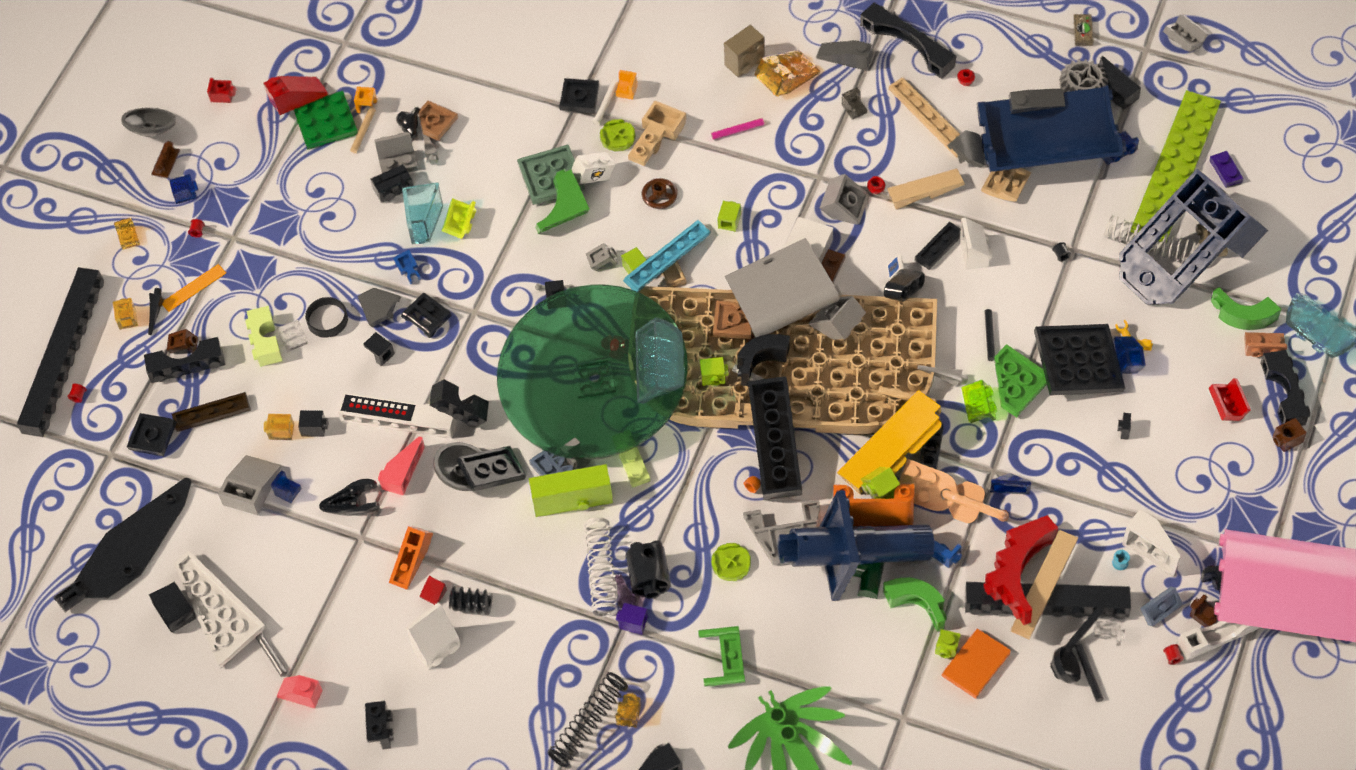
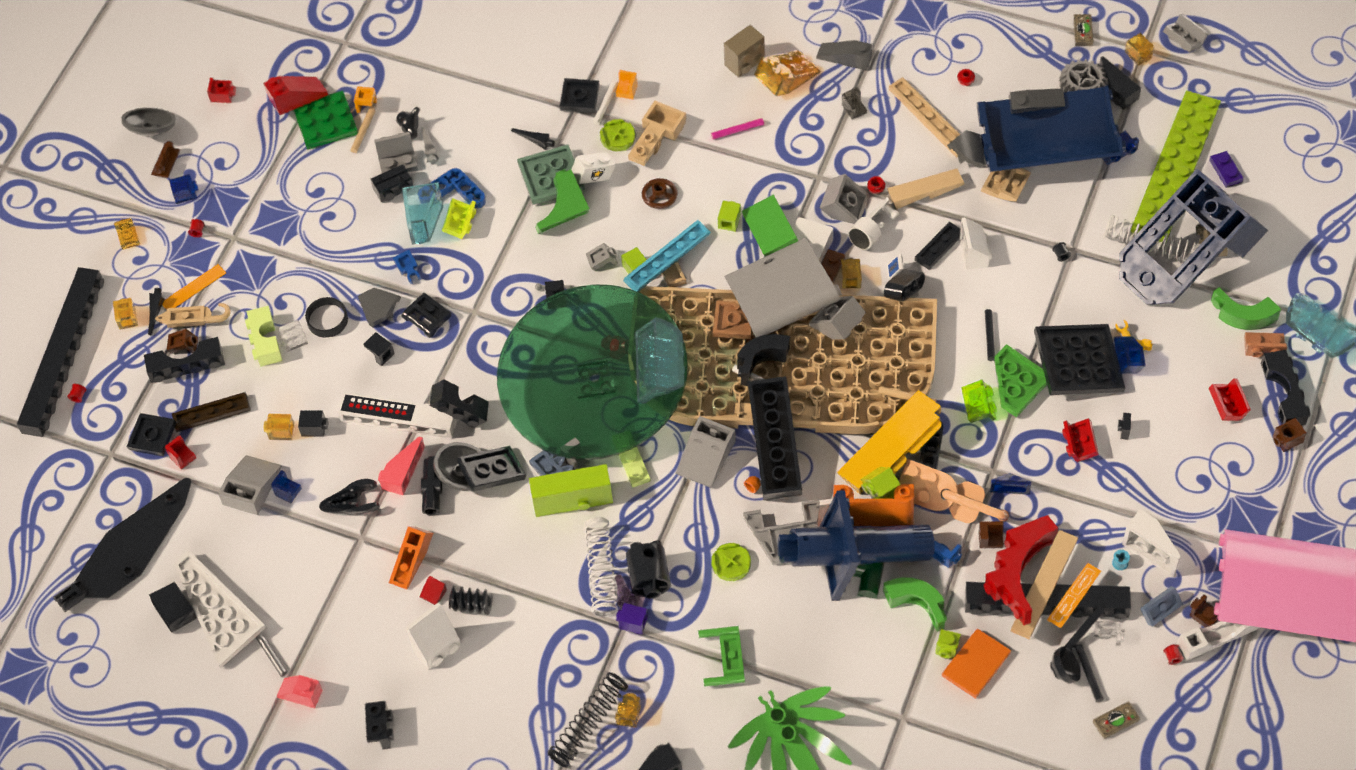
(179, 452): none -> red panel
(192, 316): none -> tan plate
(430, 488): none -> black piece
(436, 120): medium nougat plate -> none
(458, 183): none -> blue beam
(539, 139): none -> black piece
(706, 451): none -> light grey slope
(713, 371): lime brick -> none
(769, 225): none -> bright green tile
(851, 273): none -> clear yellow brick
(866, 231): none -> white piece
(882, 22): black arch -> none
(952, 376): light grey piece -> none
(991, 534): none -> reddish brown panel
(1074, 595): none -> light orange sticker
(1080, 440): none -> red bracket
(1116, 720): none -> dark tan tile
(1139, 49): none -> clear yellow brick
(1212, 573): black bracket -> none

